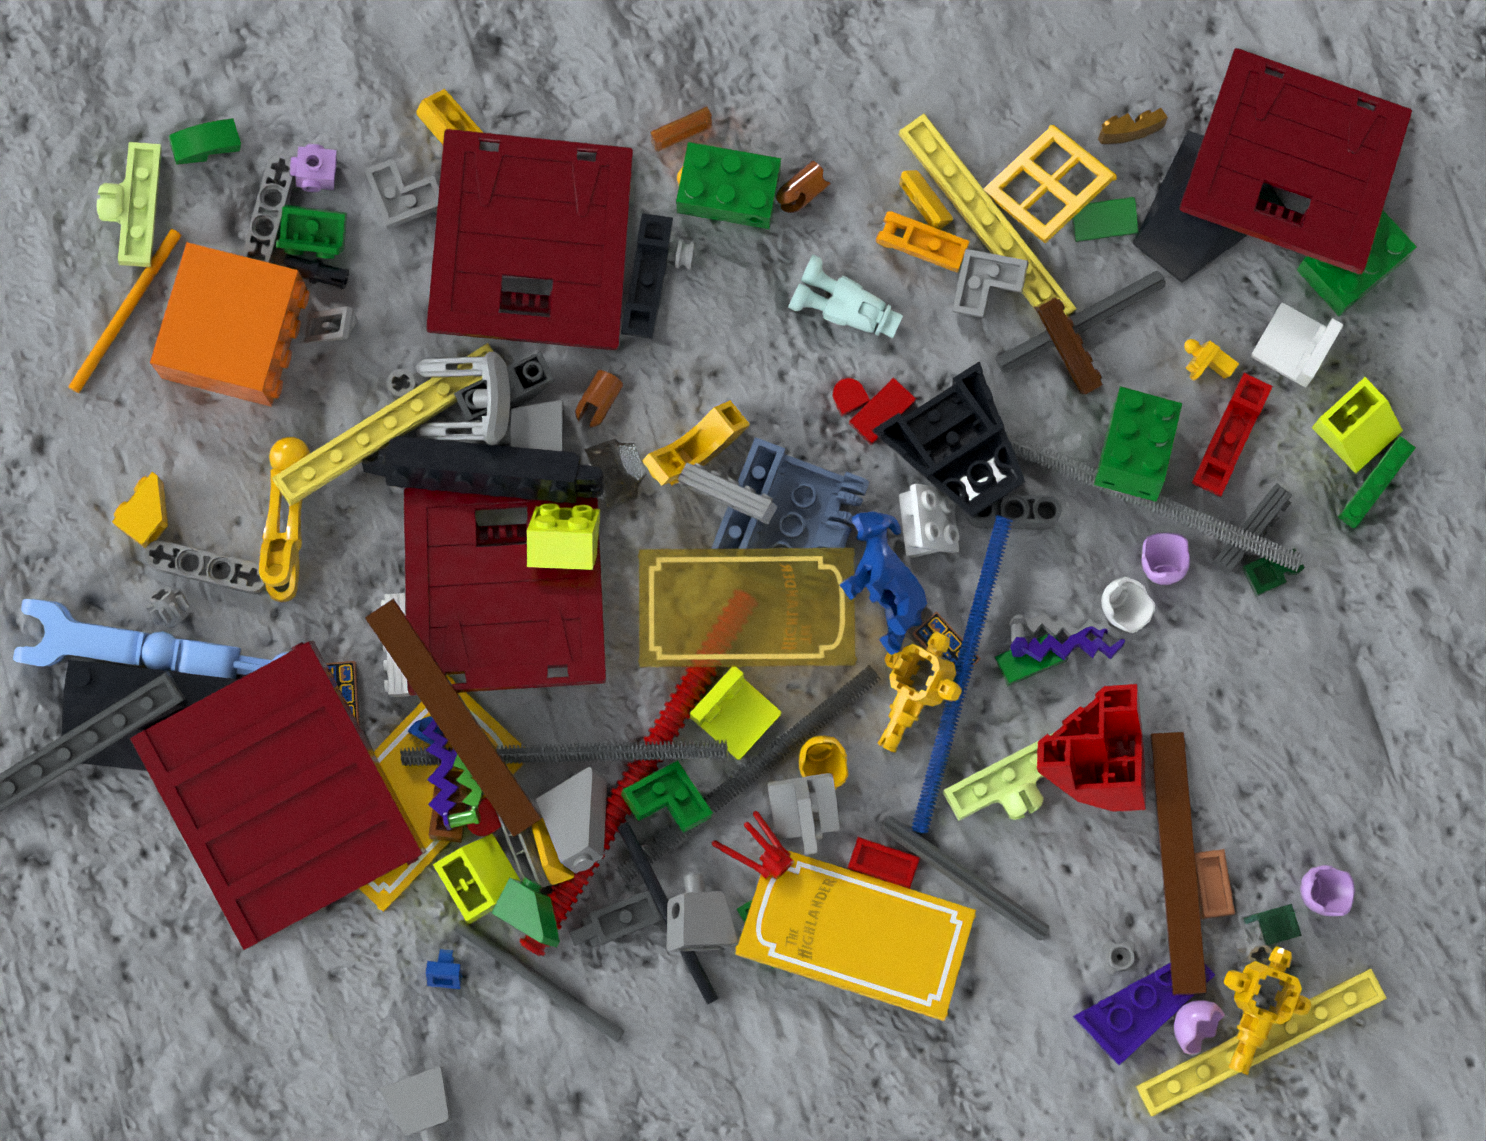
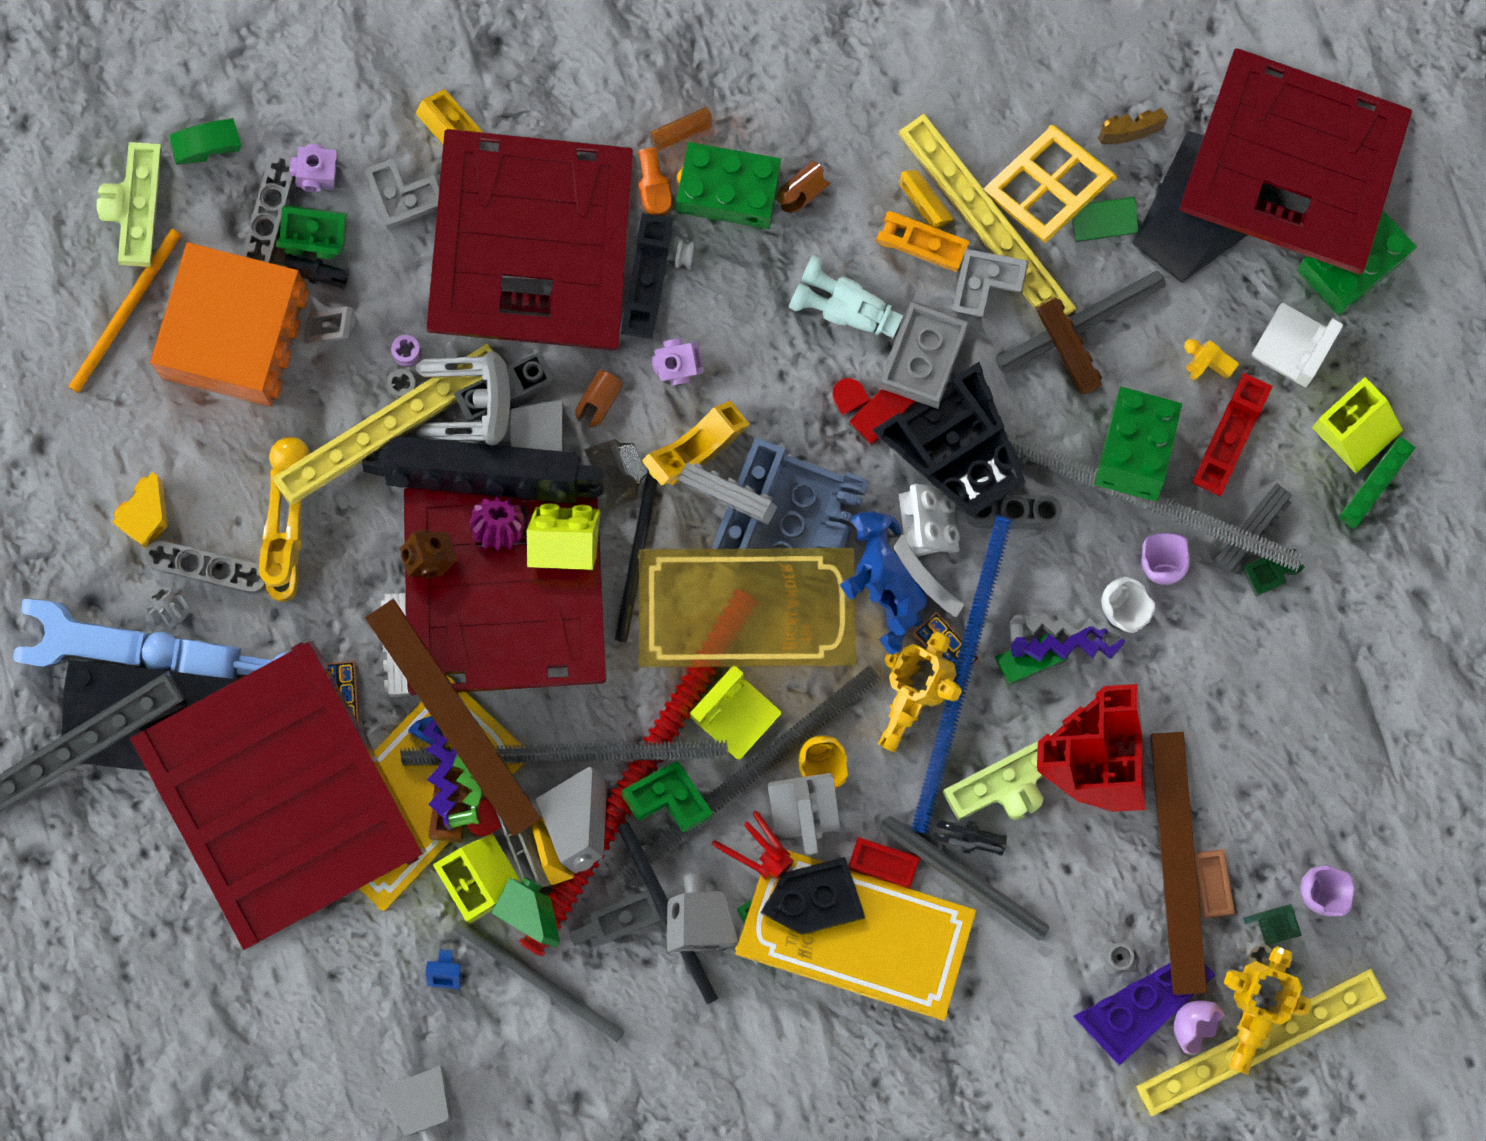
(415, 352): none -> lavender bush
(427, 554): none -> reddish brown brick
(497, 523): none -> magenta gear
(639, 542): none -> black piece
(654, 186): none -> orange arm
(688, 361): none -> lavender brick
(815, 898): none -> black tile
(923, 355): none -> light grey tile
(925, 579): none -> white sticker
(972, 837): none -> black arm

